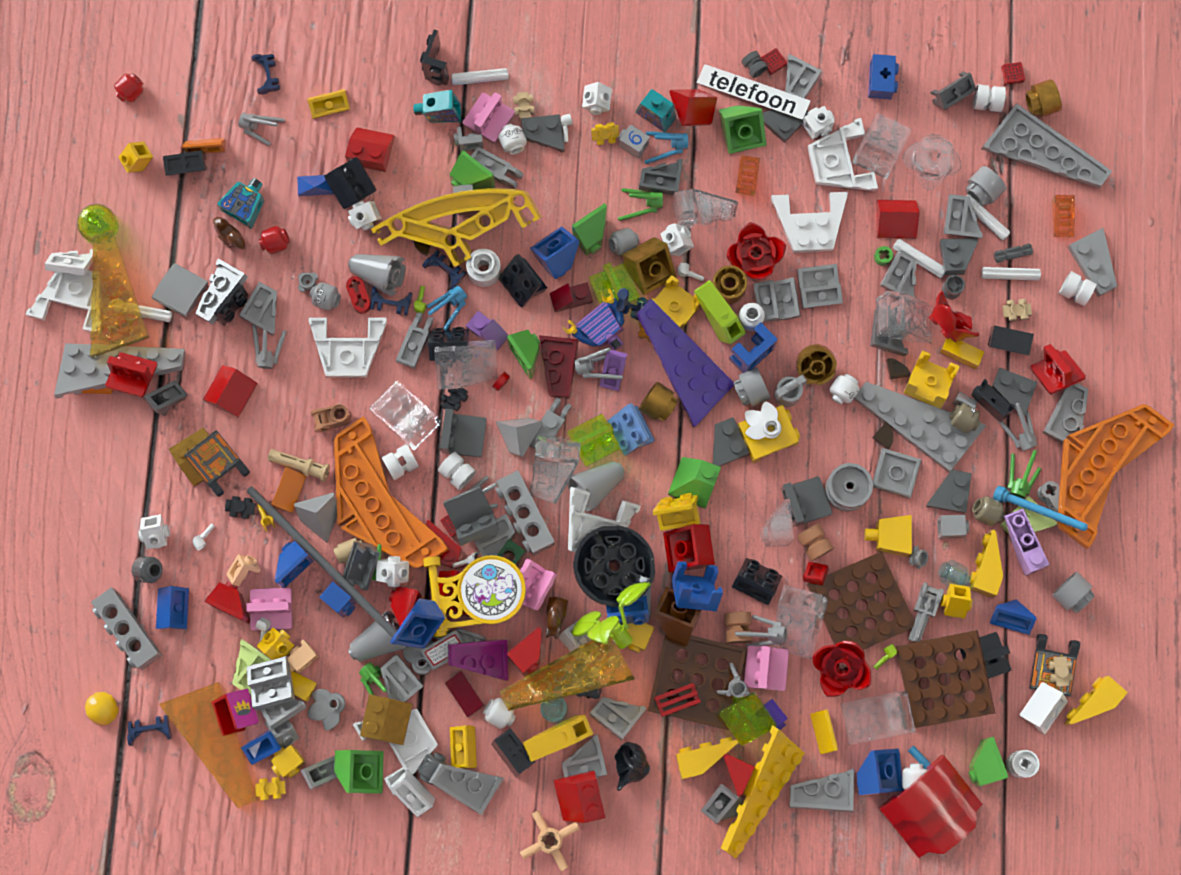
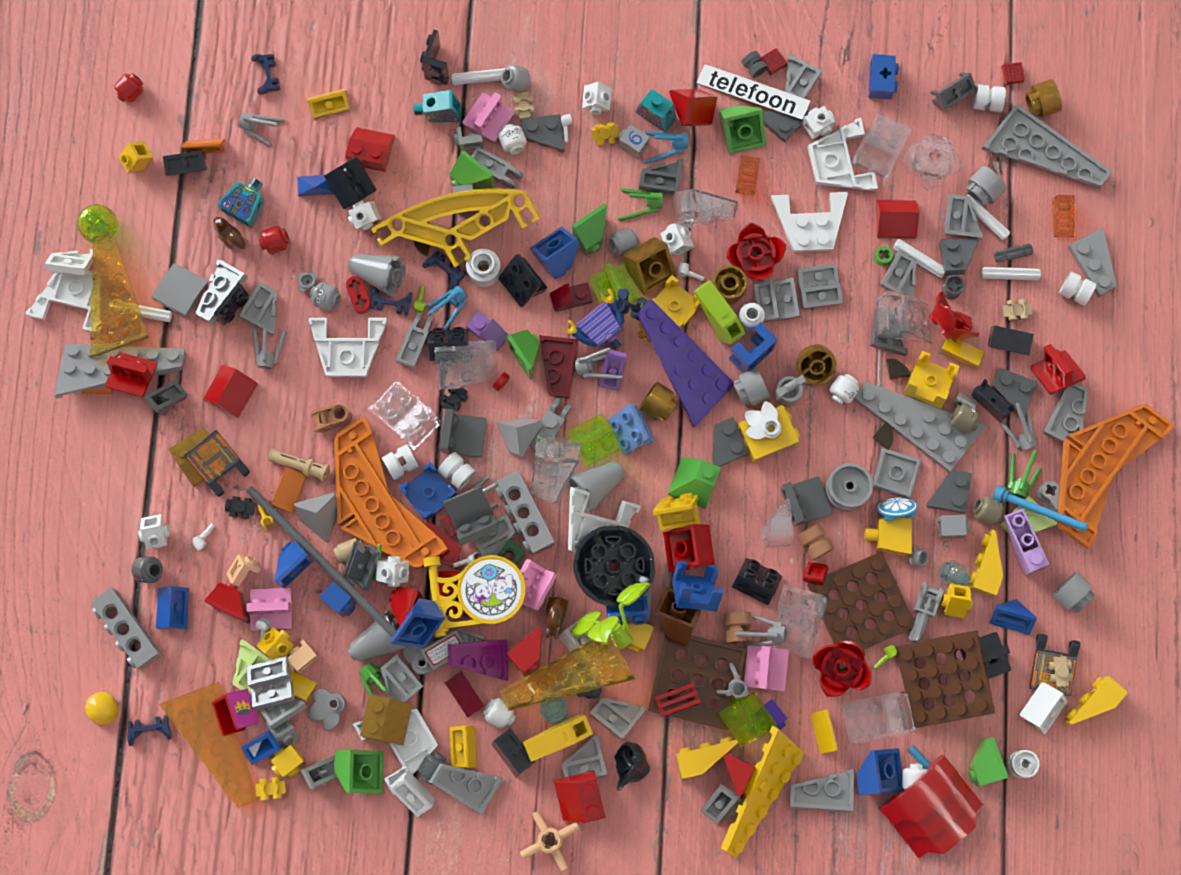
(428, 492): none -> blue panel
(515, 78): none -> light grey head
(897, 507): none -> dark azure dish

